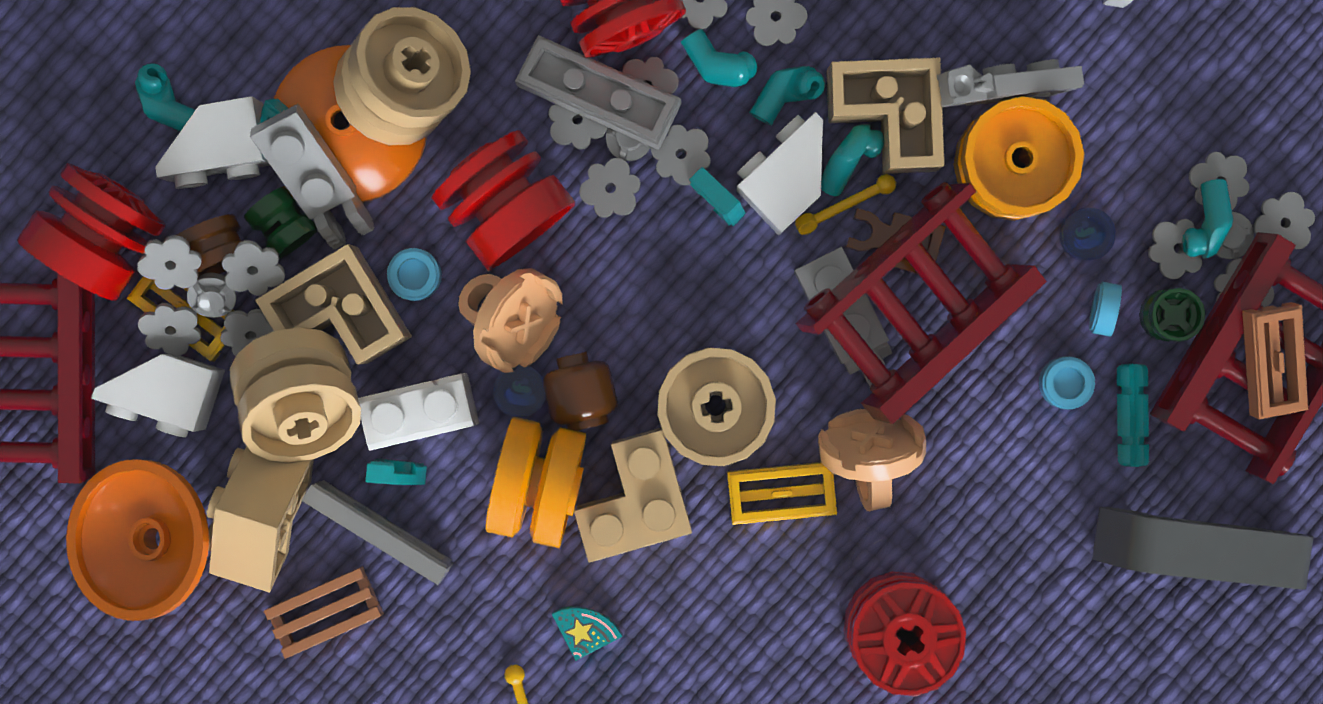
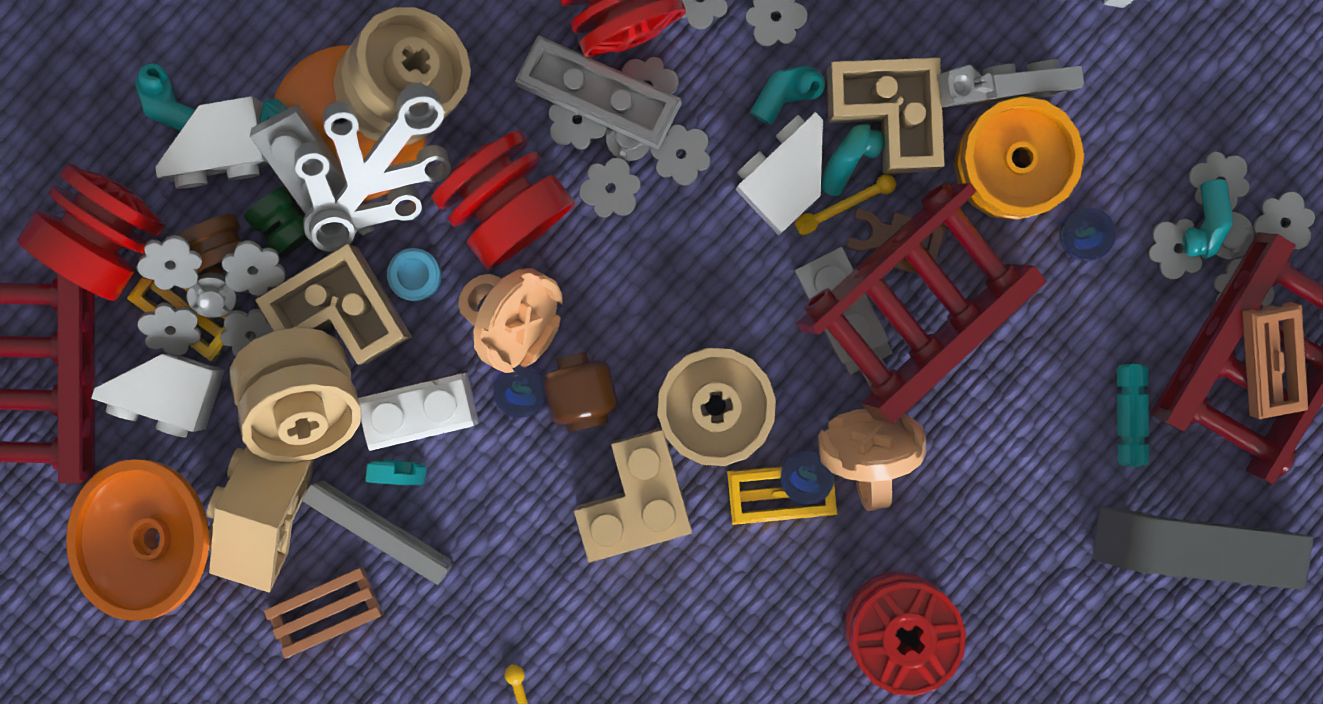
(372, 173): none -> plant
(536, 482): light orange wheel -> none
(585, 629): teal tile -> none
(718, 67): teal arm -> none
(725, 204): teal tile -> none
(805, 477): none -> clear blue tile
(1066, 382): medium azure tile -> none
(1105, 308): medium azure tile -> none
(1181, 315): dark green wheel -> none

